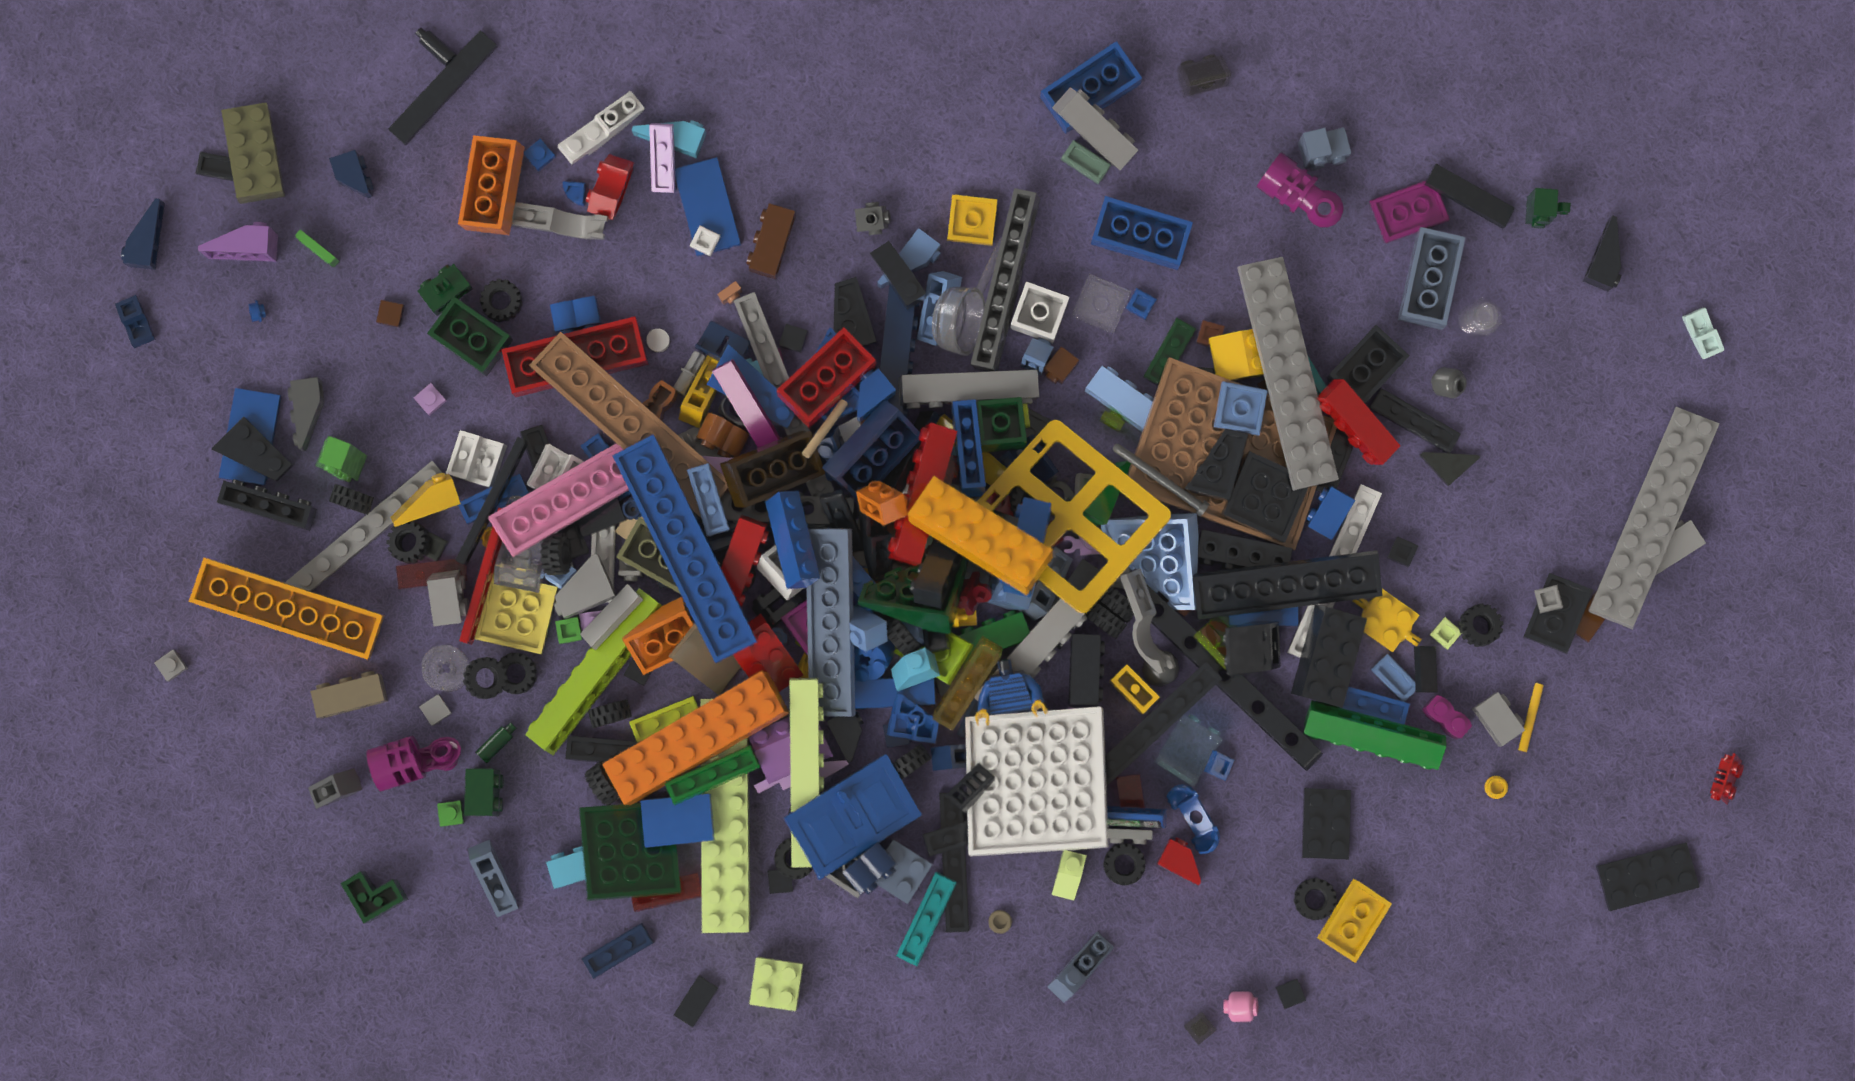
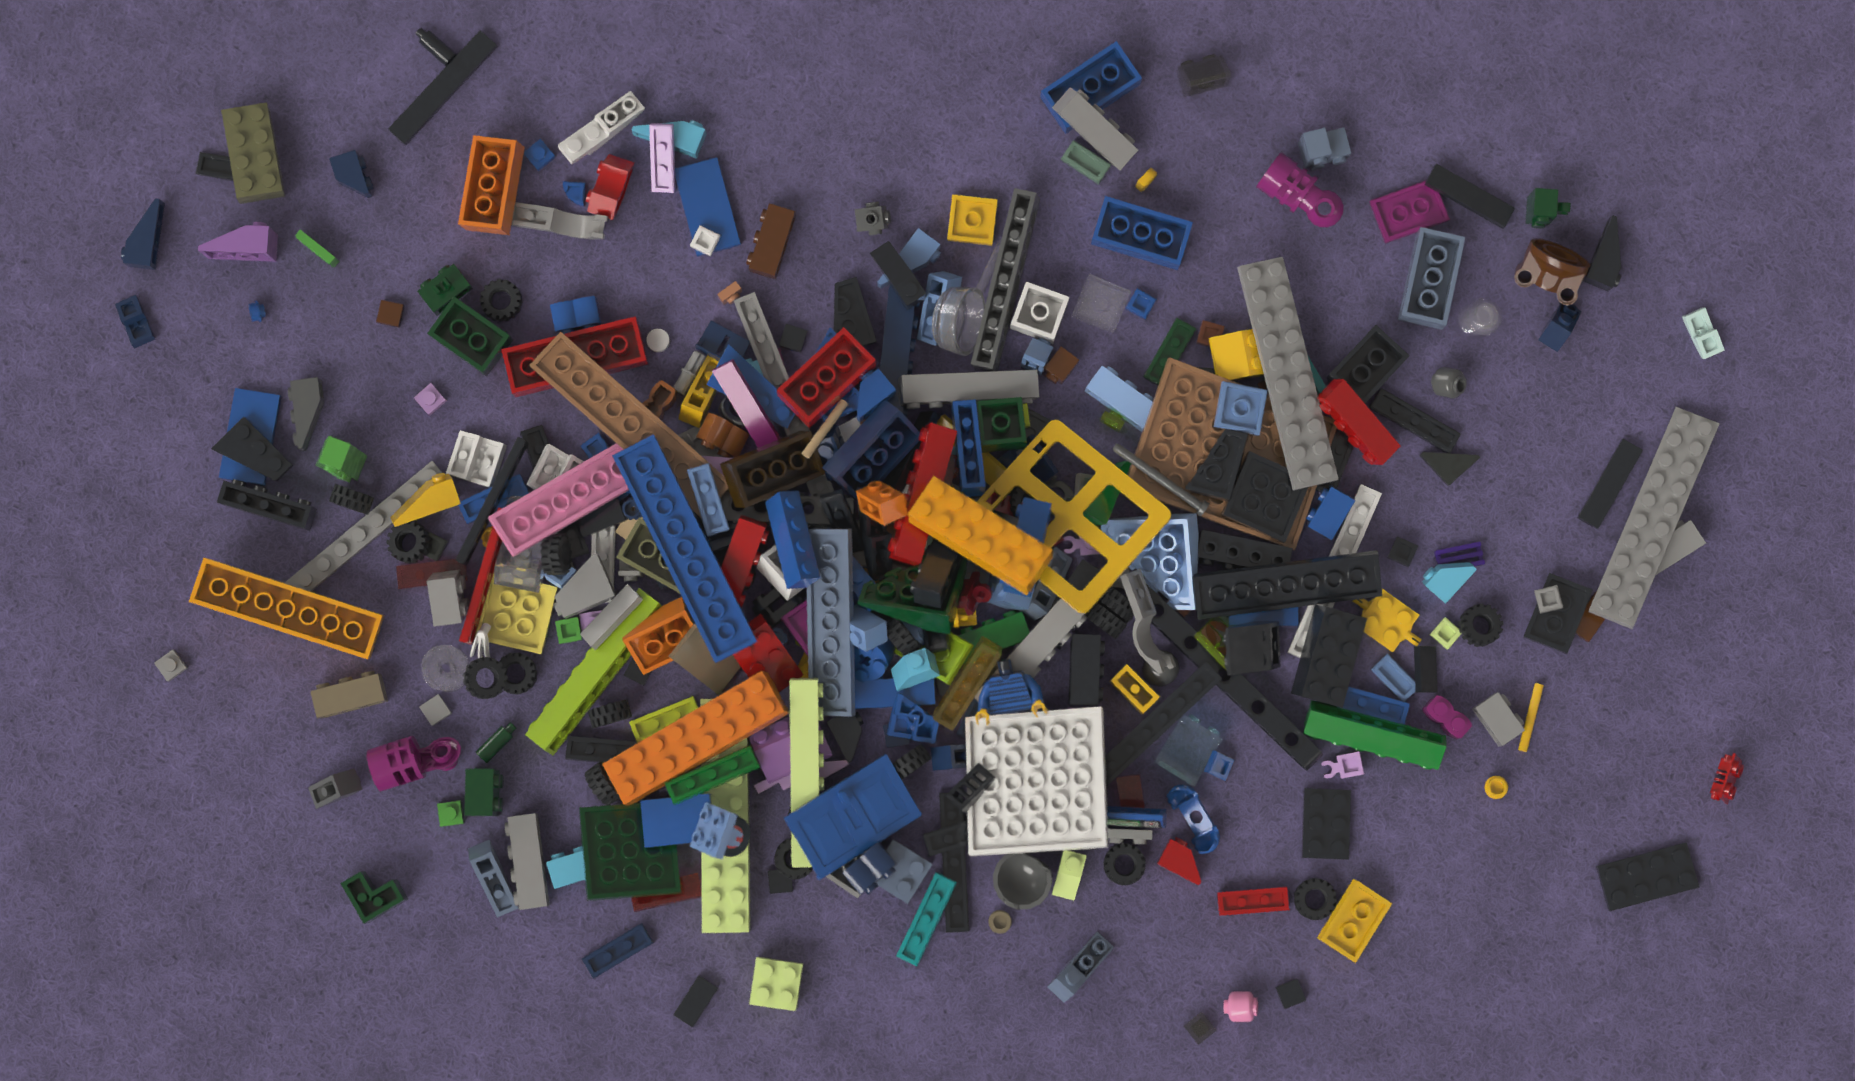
(482, 640): none -> white piece
(528, 861): none -> light grey brick
(720, 832): none -> medium blue plate
(1022, 880): none -> dark grey cylinder
(1146, 179): none -> yellow tile
(1253, 901): none -> red plate
(1348, 765): none -> lavender plate
(1447, 578): none -> medium azure slope
(1478, 553): none -> dark purple tile
(1553, 269): none -> reddish brown piece
(1560, 326): none -> dark blue slope
(1609, 484): none -> black tile

